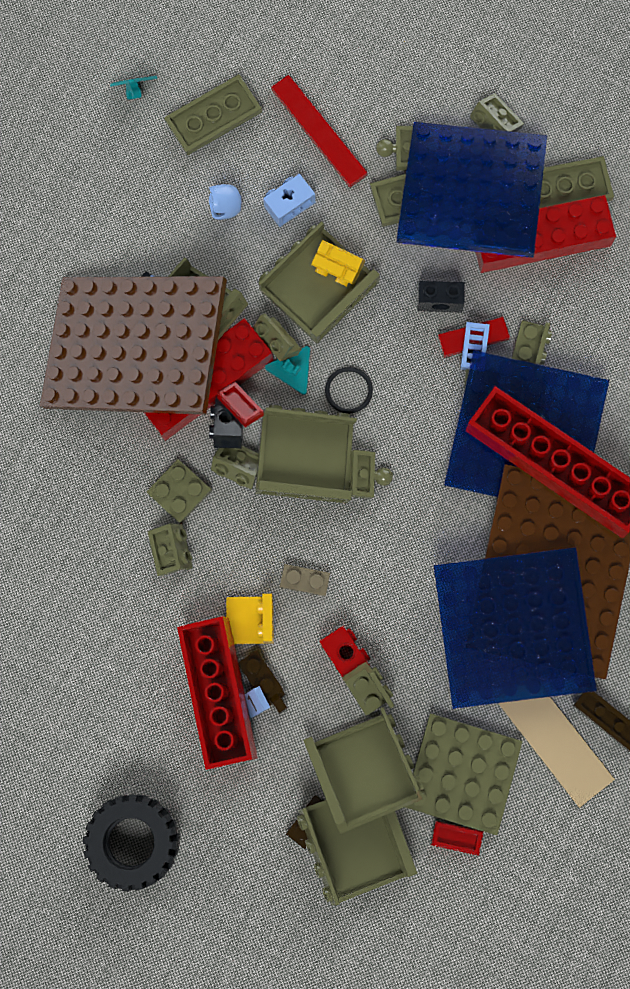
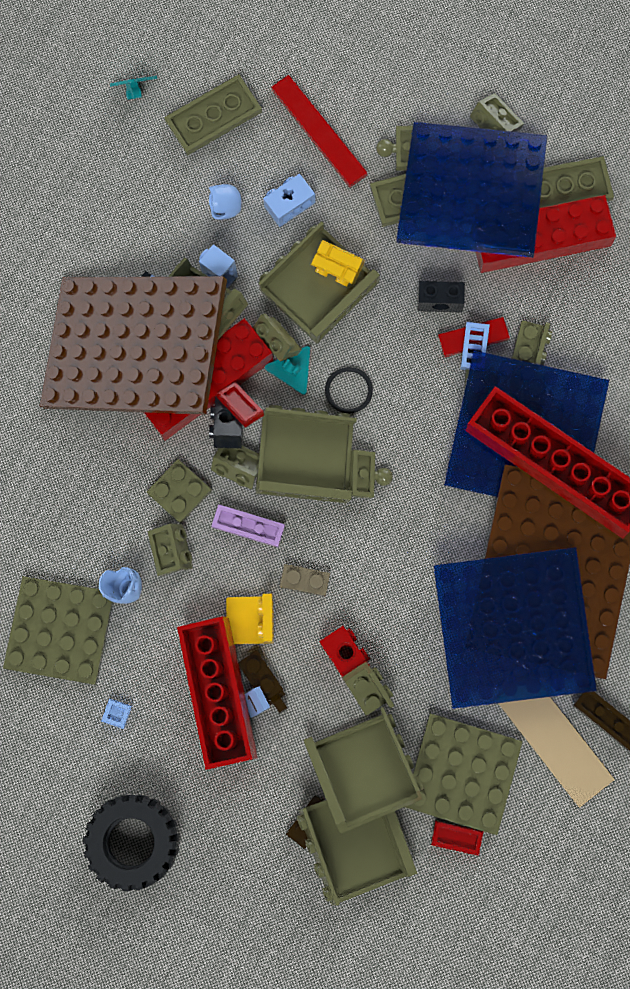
(58, 631): none -> olive plate
(116, 713): none -> light blue tile
(124, 583): none -> light blue helmet
(217, 263): none -> light blue brick
(248, 526): none -> lavender plate

